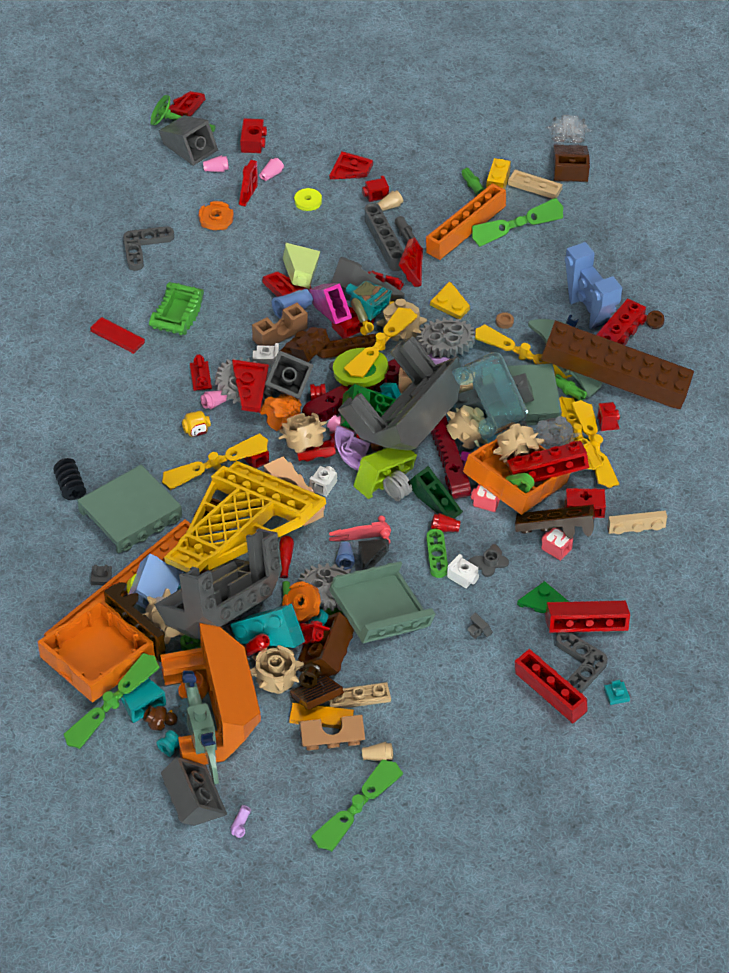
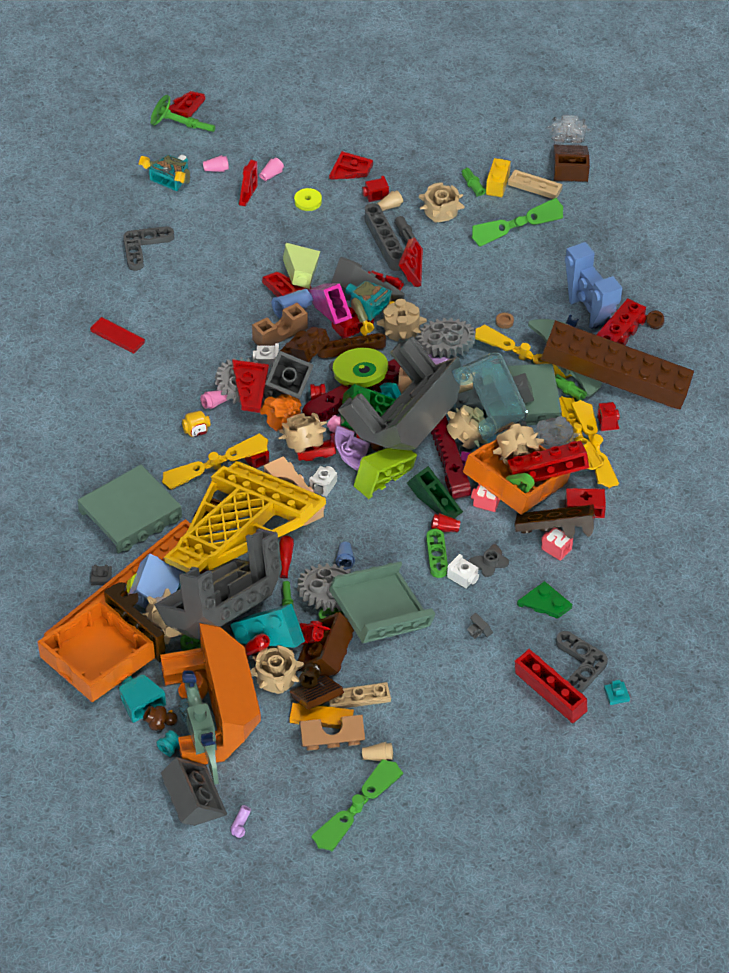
(69, 479): black piece -> none
(86, 726): bright green piece -> none
(168, 171): none -> torso
(177, 309): bright green piece -> none
(189, 138): dark grey slope -> none
(200, 373): red hinge -> none
(221, 222): orange plate -> none
(252, 135): red brick -> none
(311, 600): orange plate -> none
(321, 617): teal tile -> none
(361, 532): coral piece -> none
(363, 361): yellow piece -> none
(371, 552): clear smoke slope -> none
(397, 485): light grey wheel -> none
(441, 202): none -> tan brick
(450, 302): yellow wing -> none
(460, 224): orange brick -> none
(587, 616): red brick -> none
(637, 522): tan plate -> none

